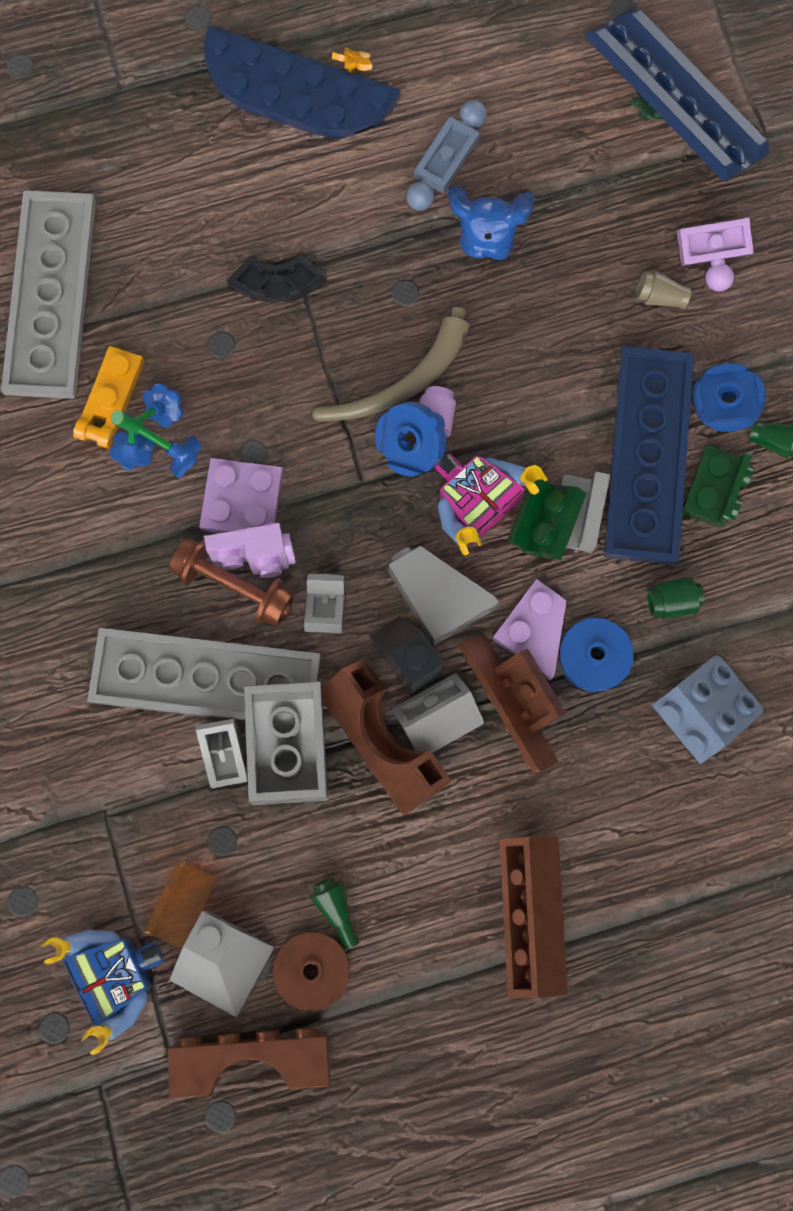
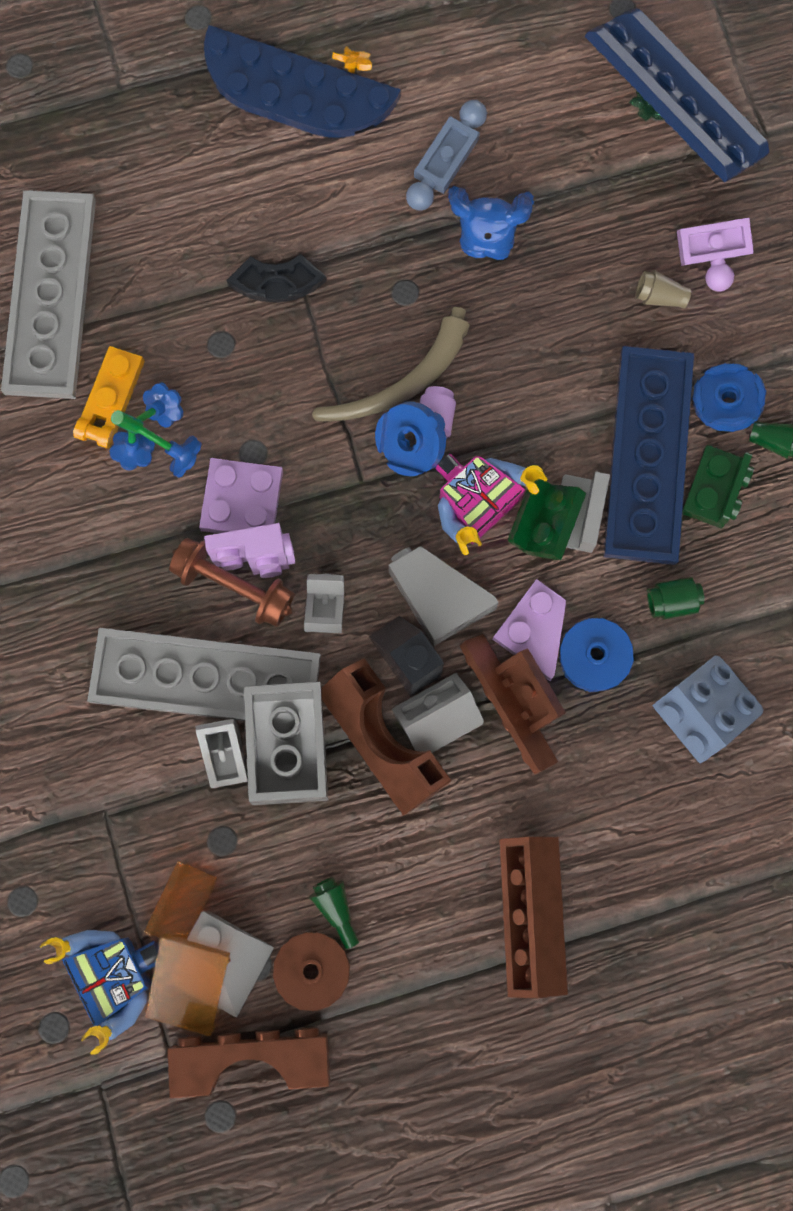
(187, 984): none -> clear orange piece

